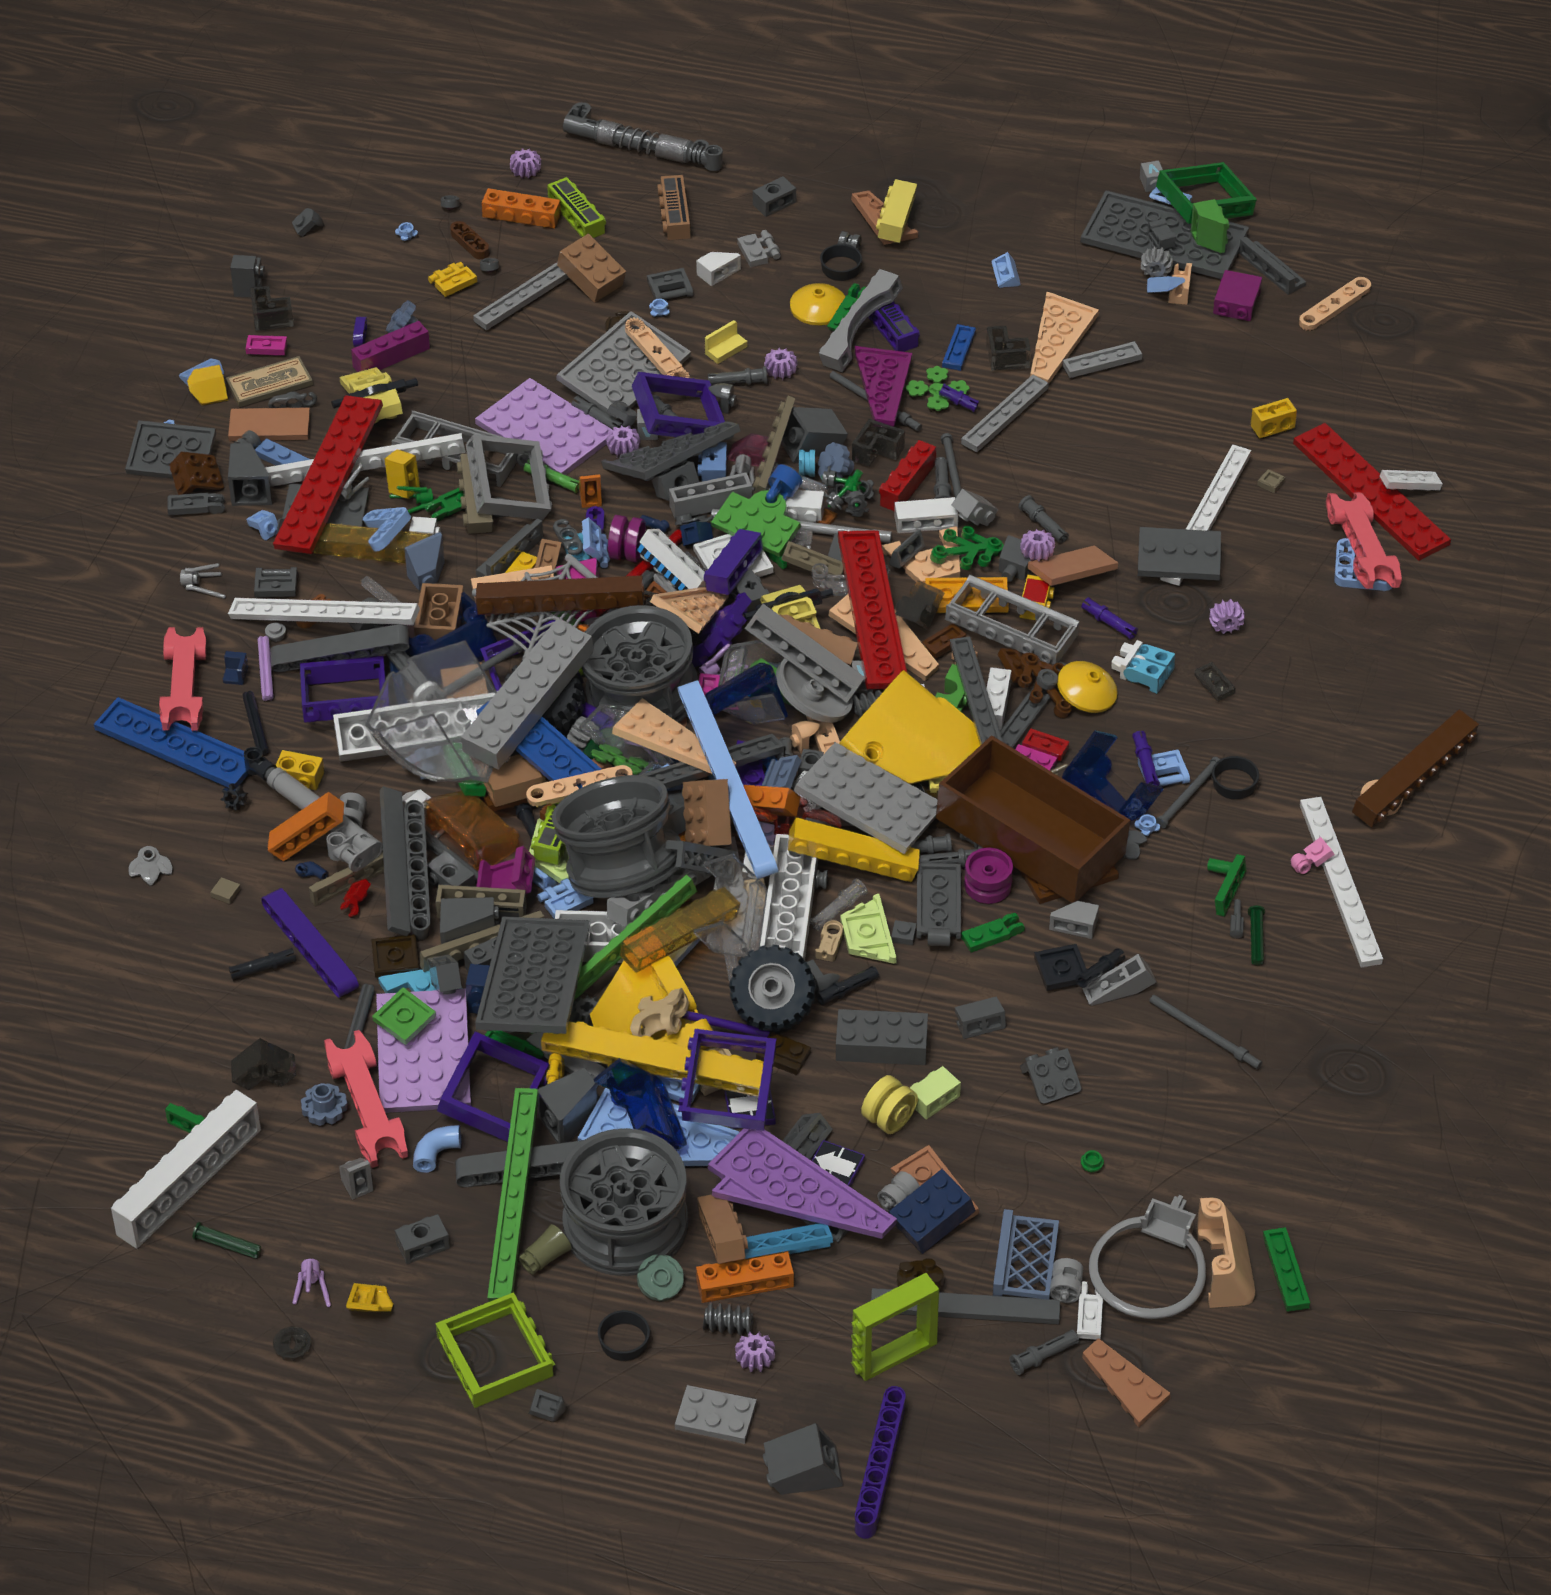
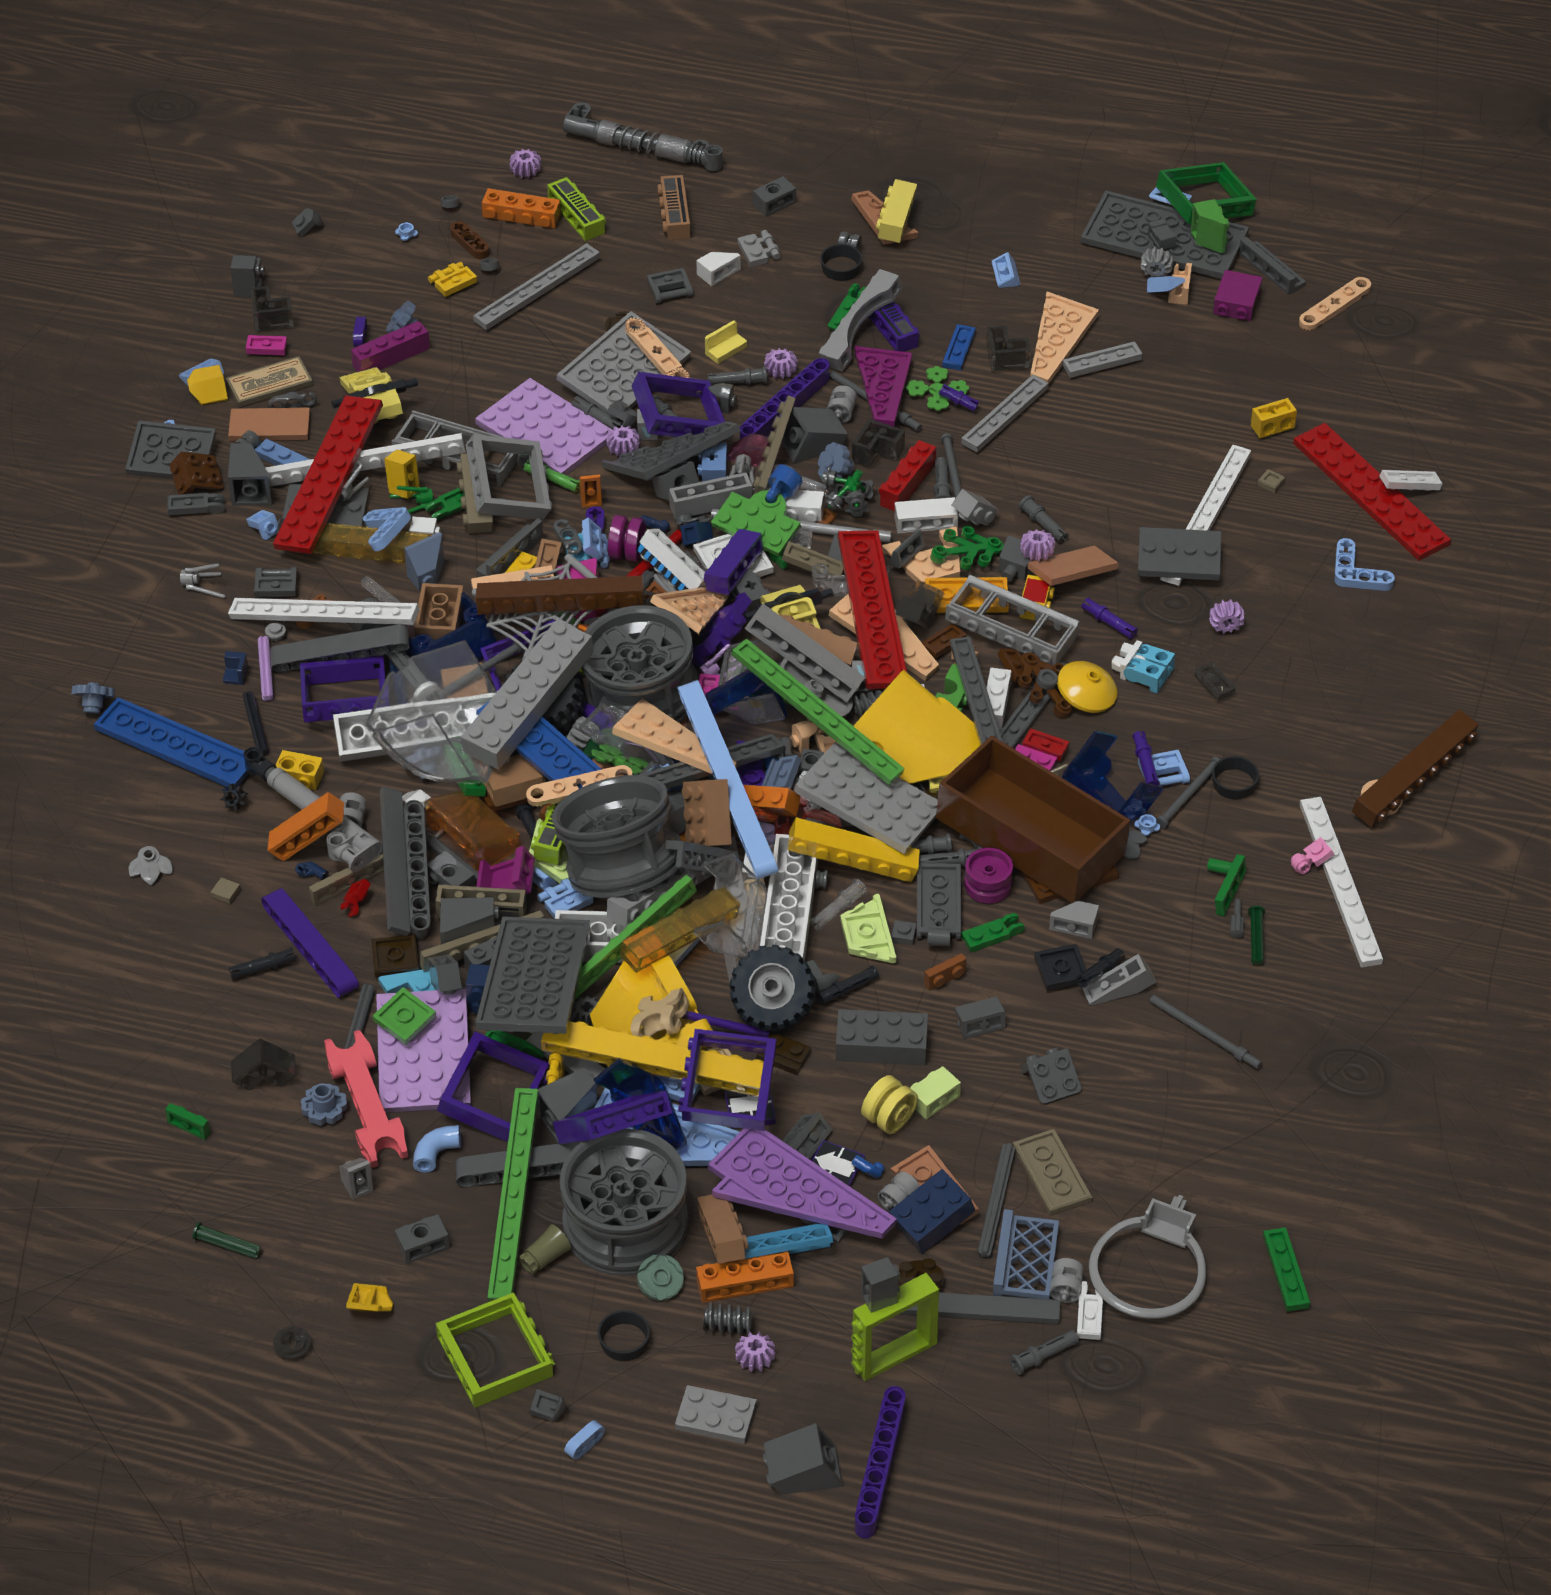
(93, 696): none -> sand blue plant
(181, 703): coral piece -> none
(185, 1169): white brick -> none
(310, 1273): lavender plant -> none
(584, 1440): none -> light blue beam
(591, 268): medium nougat brick -> none
(612, 1117): none -> dark purple window
(659, 307): light blue plate -> none
(801, 388): none -> dark purple beam
(807, 463): medium azure wheel -> none
(816, 303): yellow dish -> none
(818, 711): none -> bright green plate
(829, 942): tan piece -> none
(842, 402): none -> light grey wheel
(865, 1166): none -> blue arm
(879, 1284): none -> dark grey brick
(944, 972): none -> dark orange plate
(996, 1200): none -> dark grey axle
(1052, 1172): none -> dark tan tile
(1092, 1161): green plate -> none
(1131, 1386): nougat wing -> none
(1149, 174): light grey brick -> none
(1231, 1272): light nougat windscreen -> none
(1370, 557): coral piece -> none

